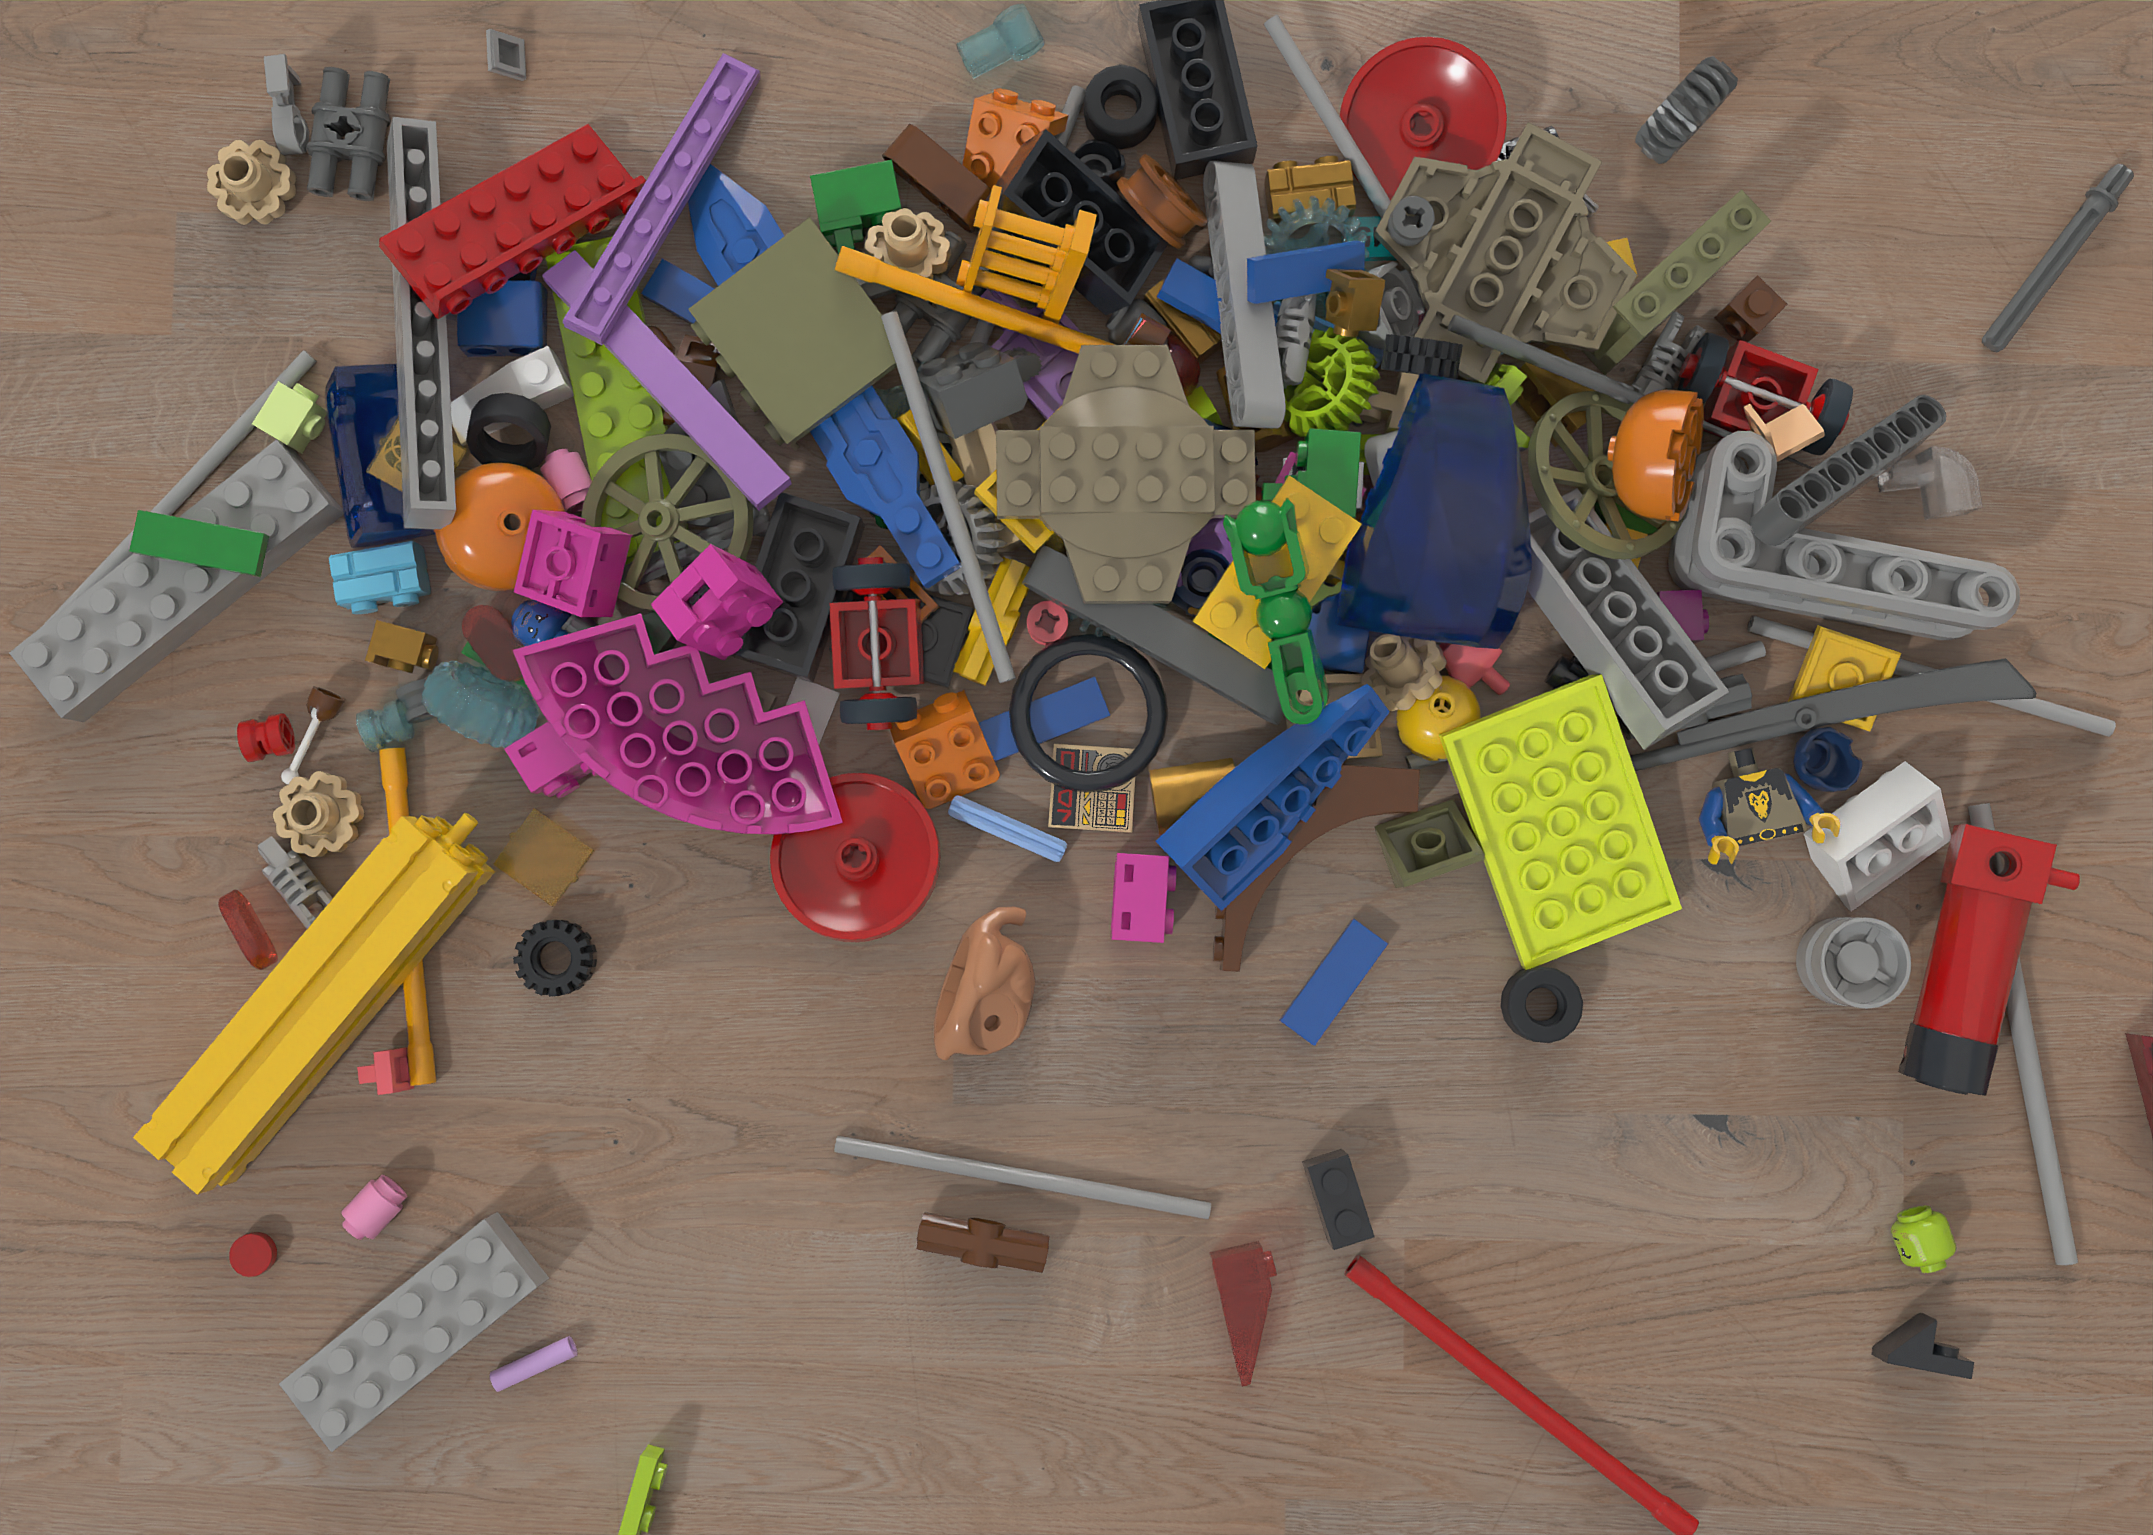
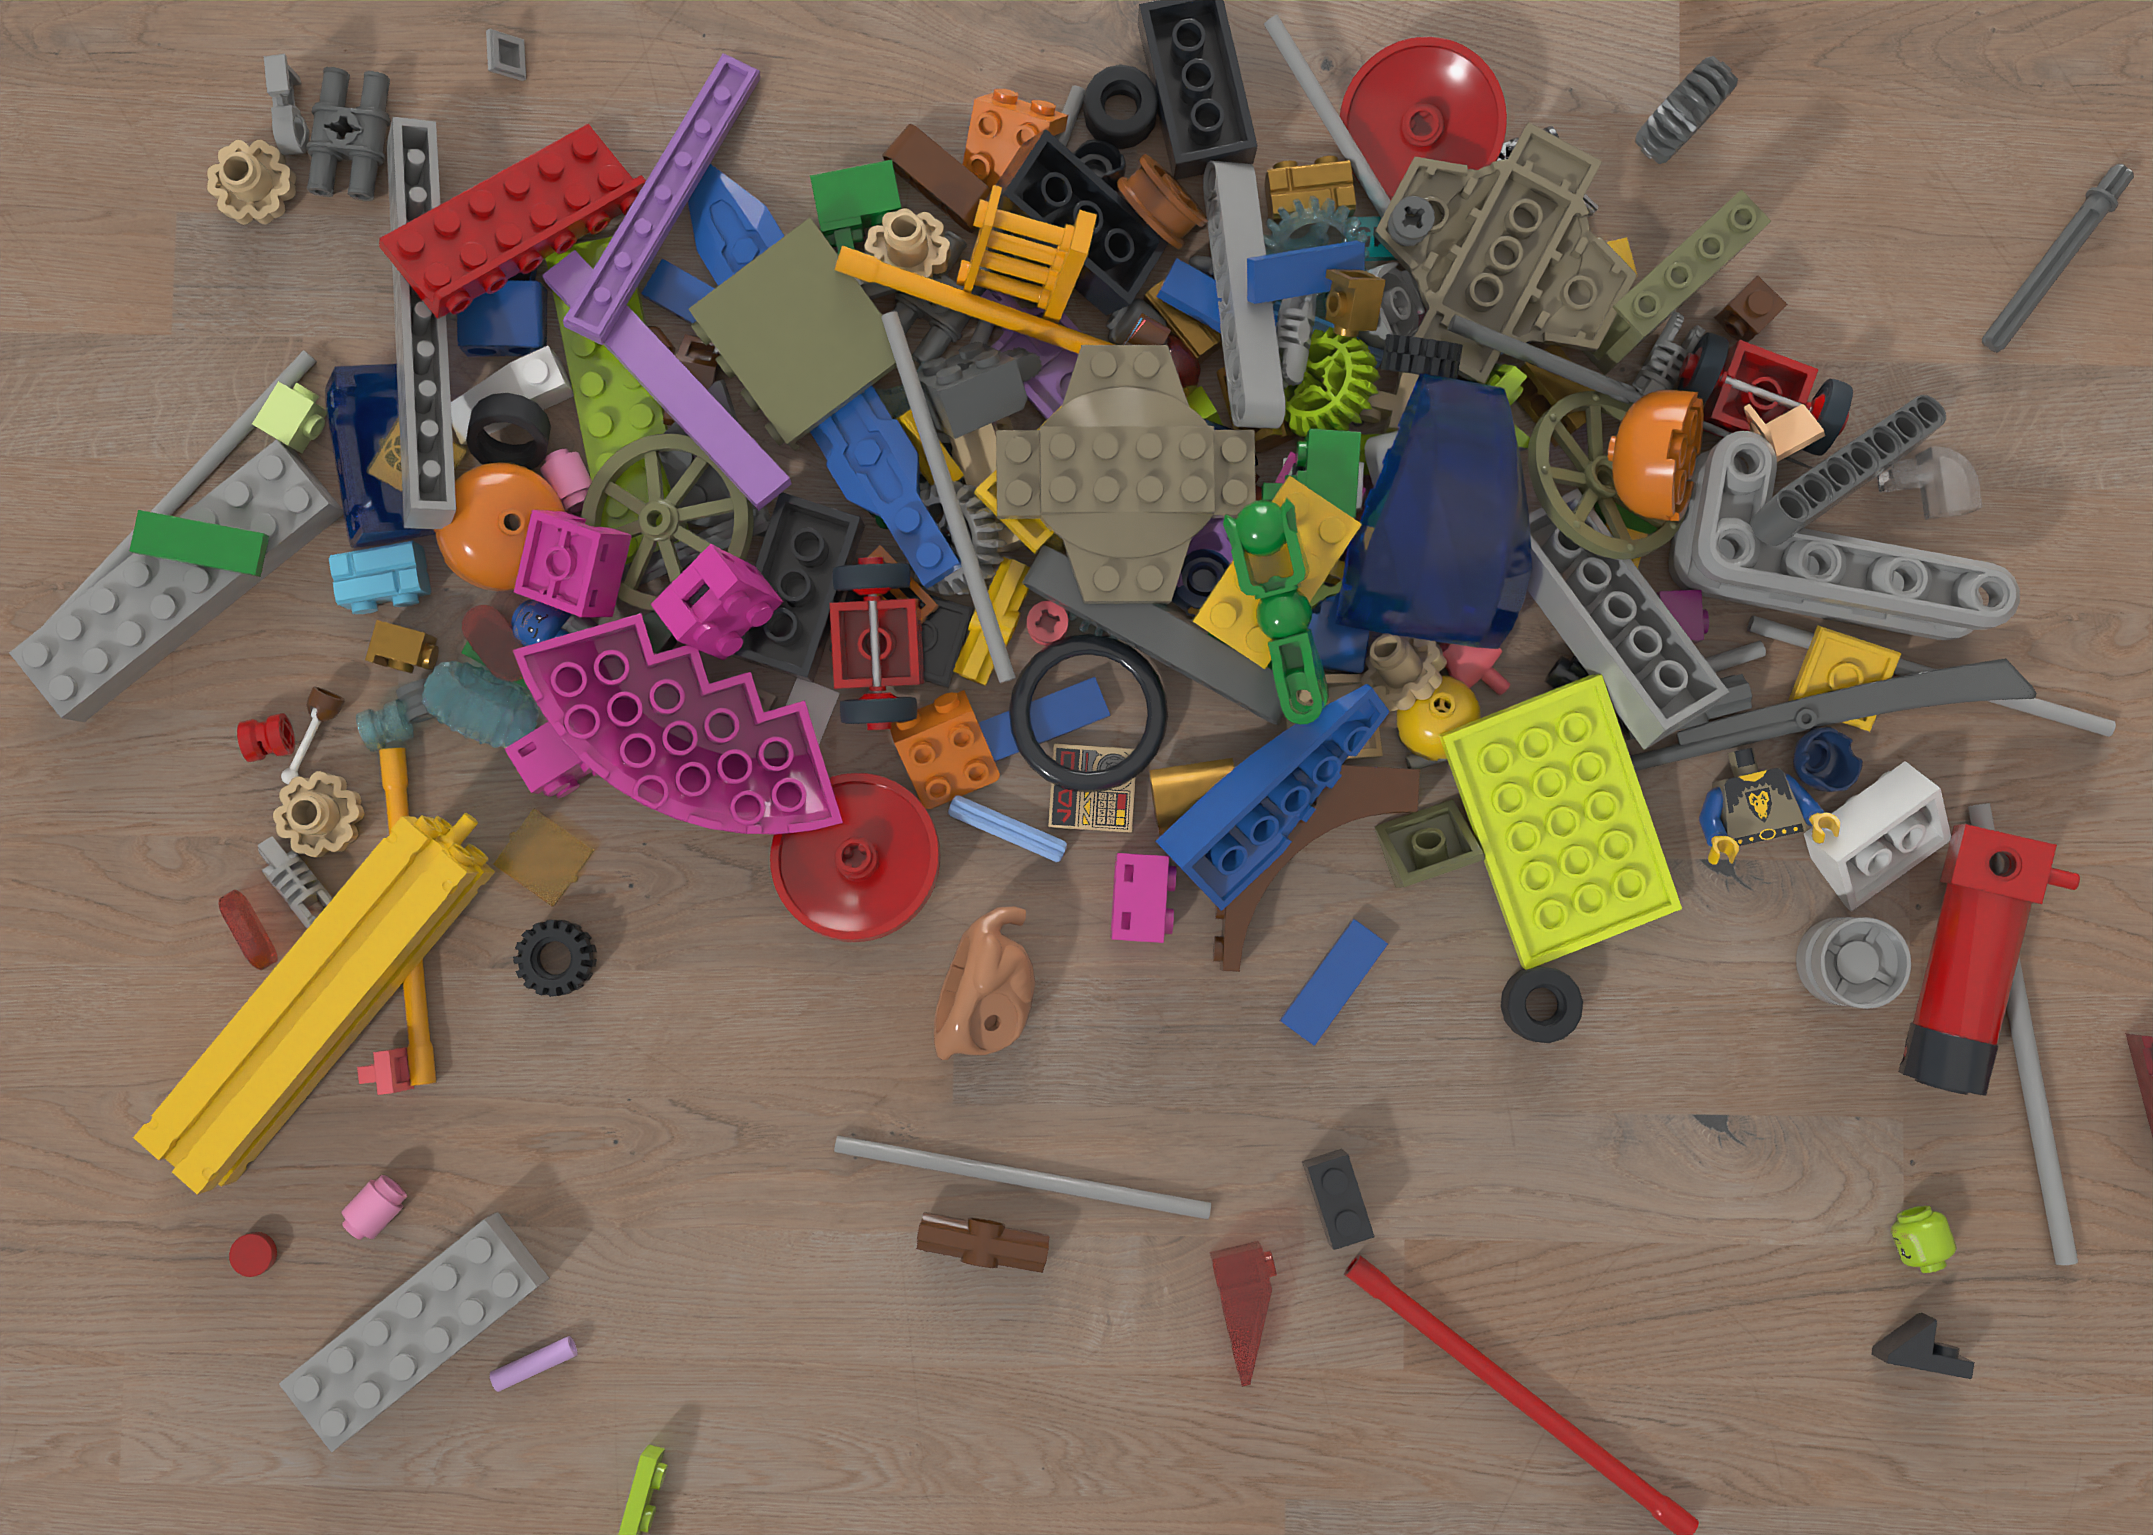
(1008, 37): clear light blue piece -> none

